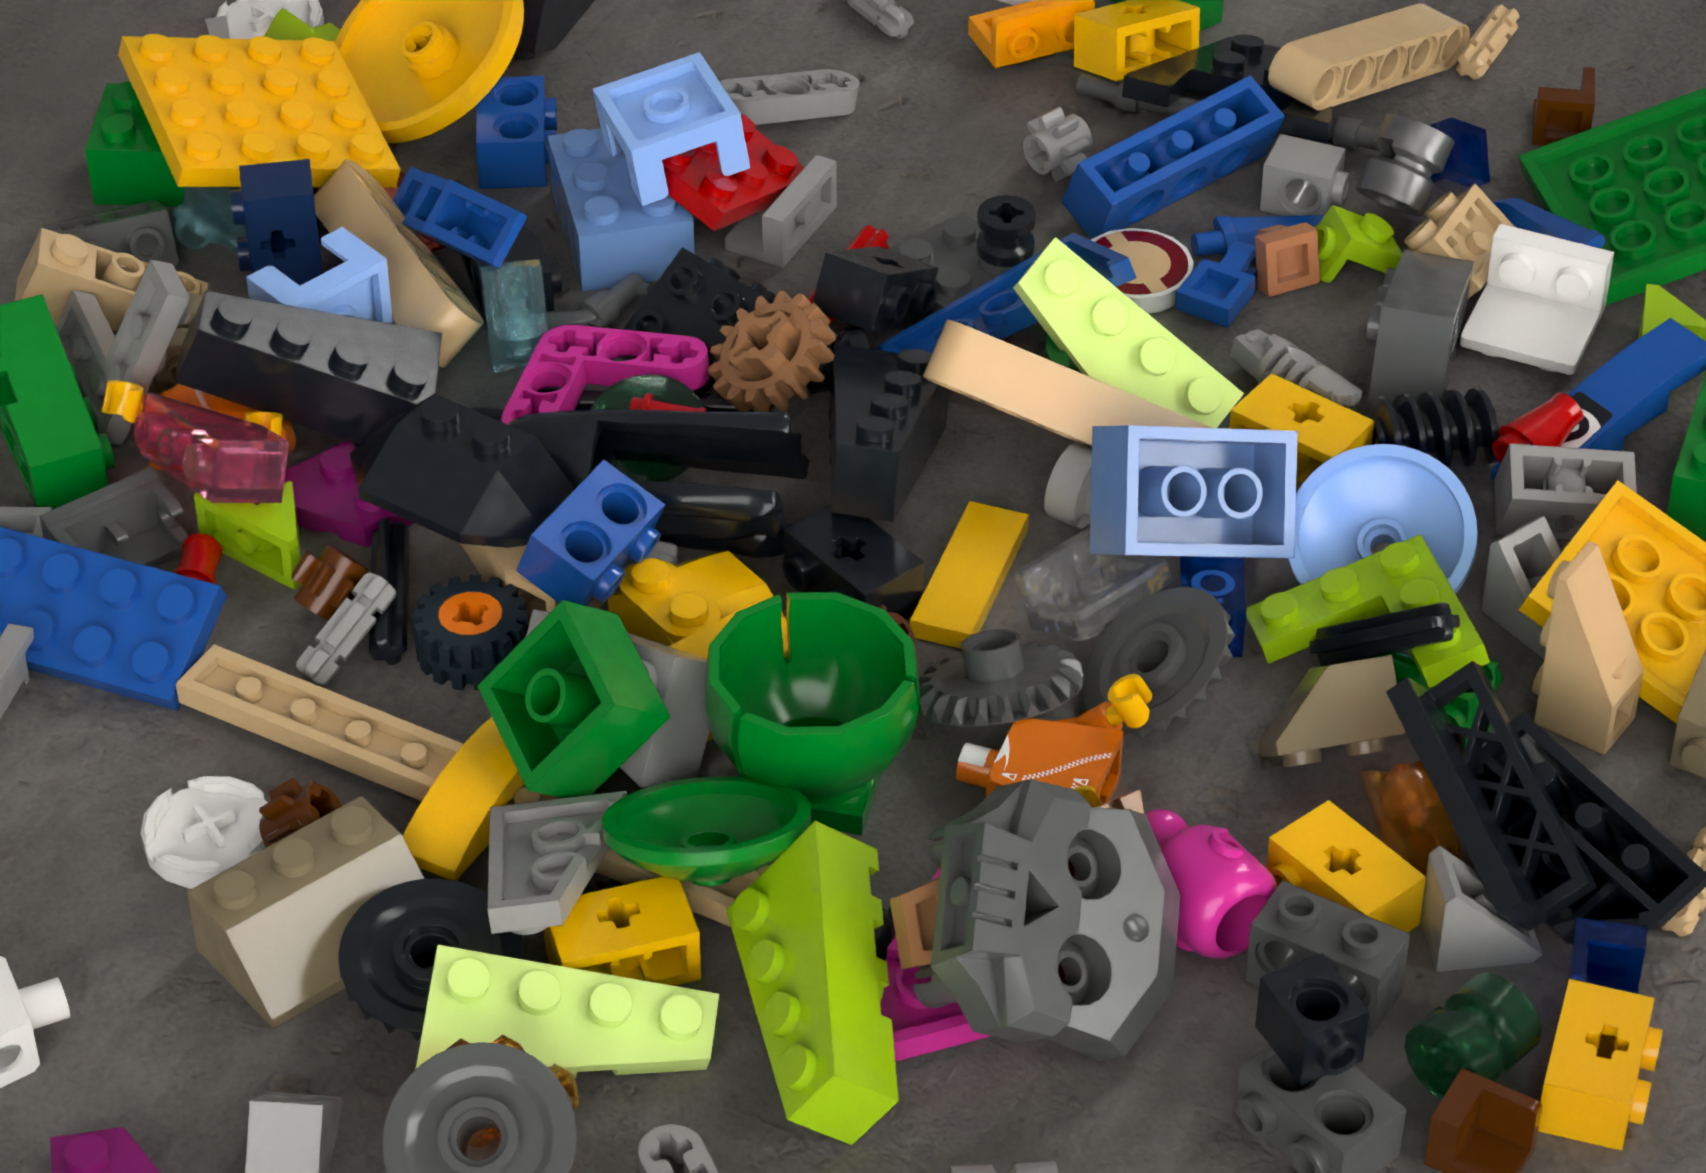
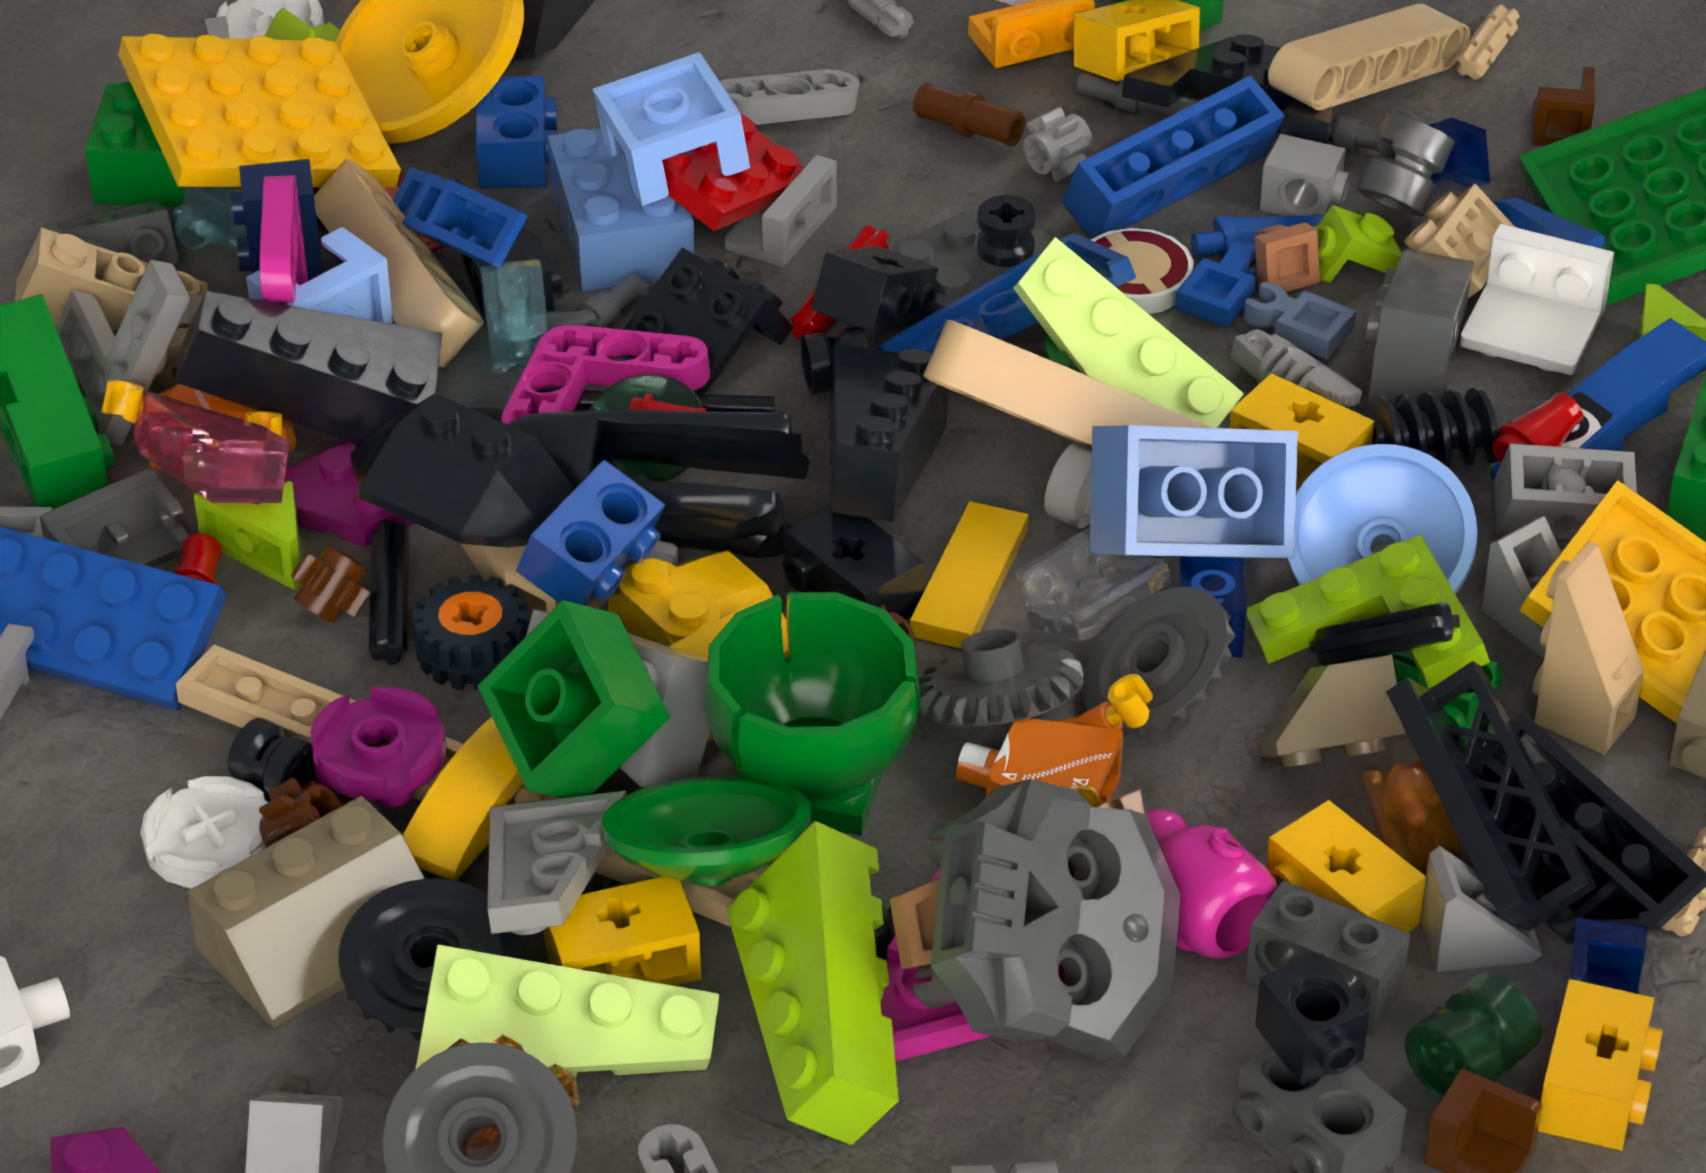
(268, 757): none -> black wheel
(281, 241): none -> dark pink beam
(345, 629): light grey axle -> none
(385, 772): none -> magenta plate
(772, 353): medium nougat gear -> none
(969, 114): none -> reddish brown pin
(1307, 322): none -> sand blue plate

